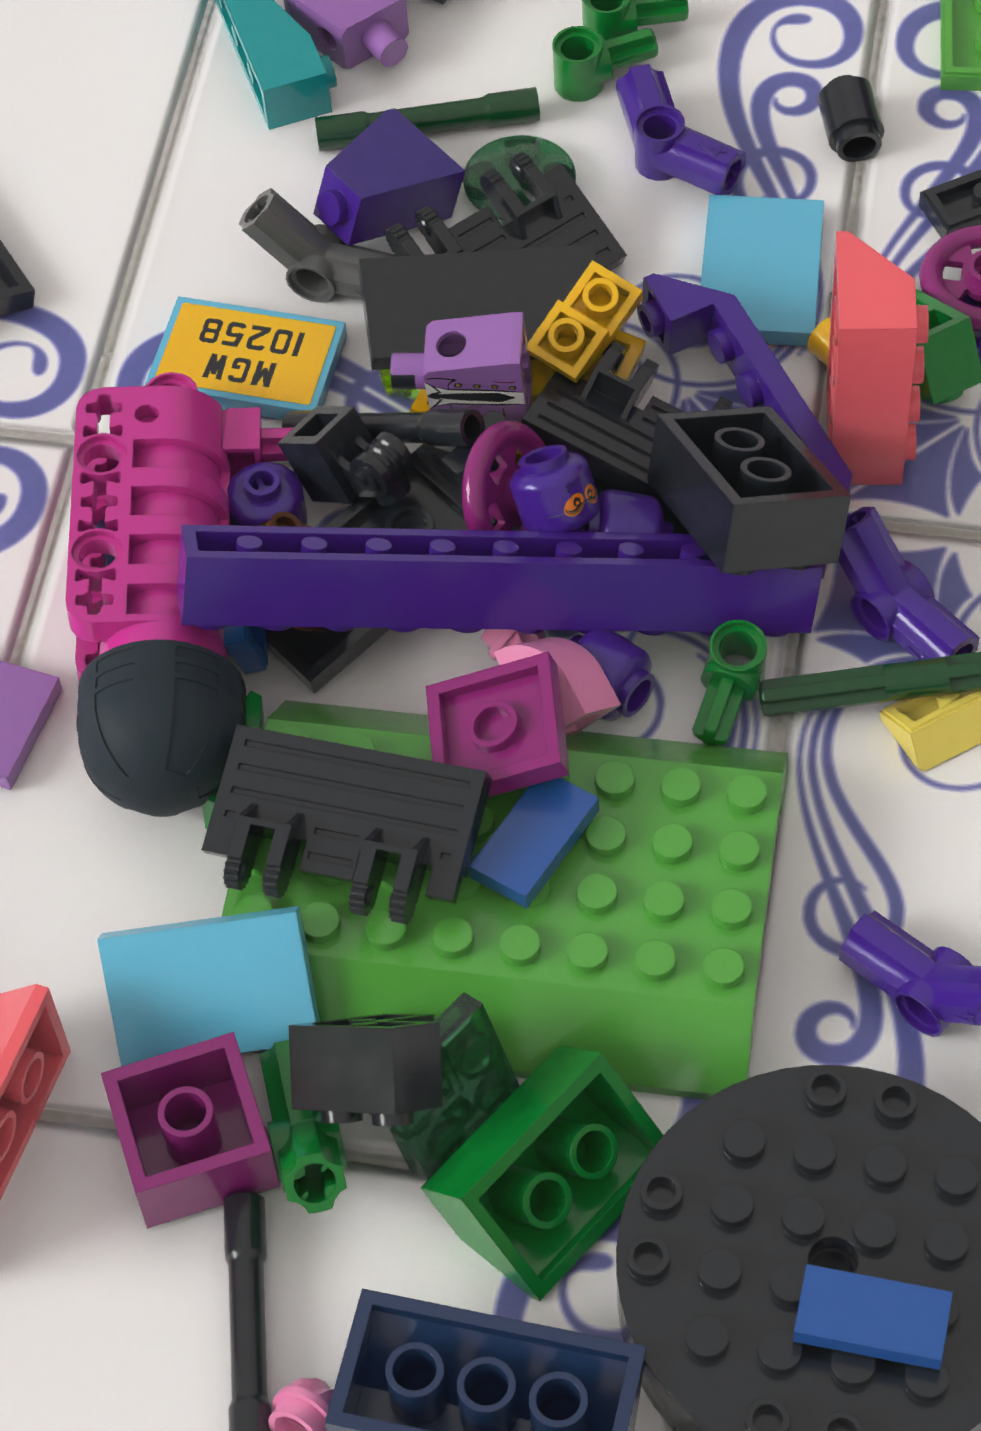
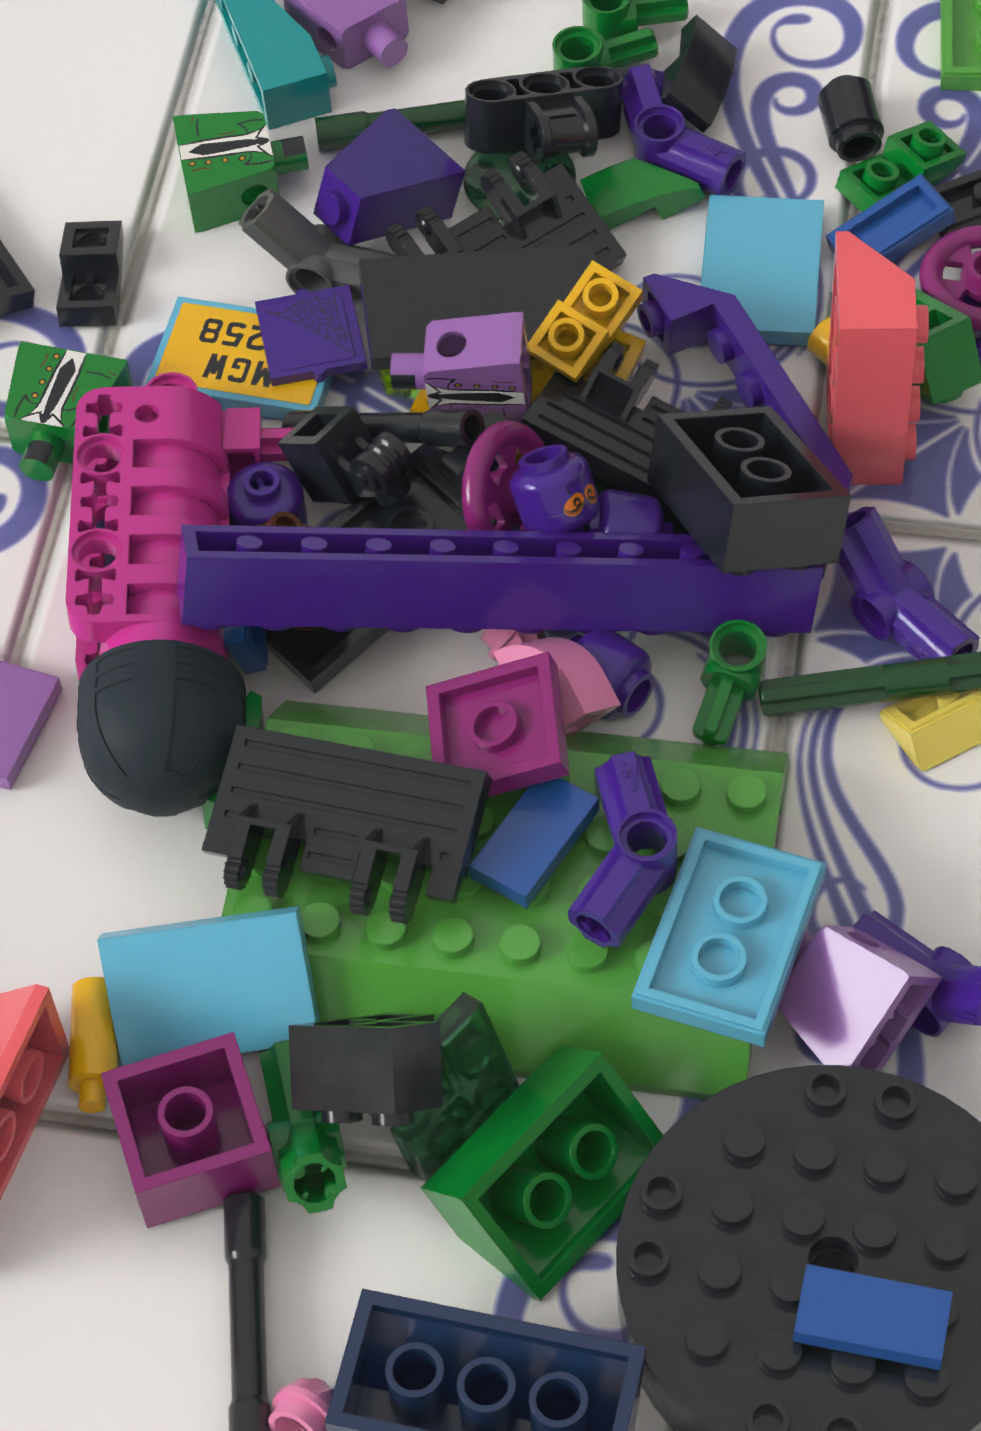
(45, 399): none -> green torso
(90, 273): none -> black slope
(92, 1043): none -> yellow cylinder
(230, 163): none -> green torso
(311, 335): none -> dark purple piece
(544, 112): none -> black piece
(624, 879): none -> dark purple piece
(636, 187): none -> green slope
(700, 74): none -> black slope
(729, 936): none -> medium azure tile
(854, 996): none -> medium lavender torso
(900, 220): none -> blue tile
(906, 154): none -> green slope

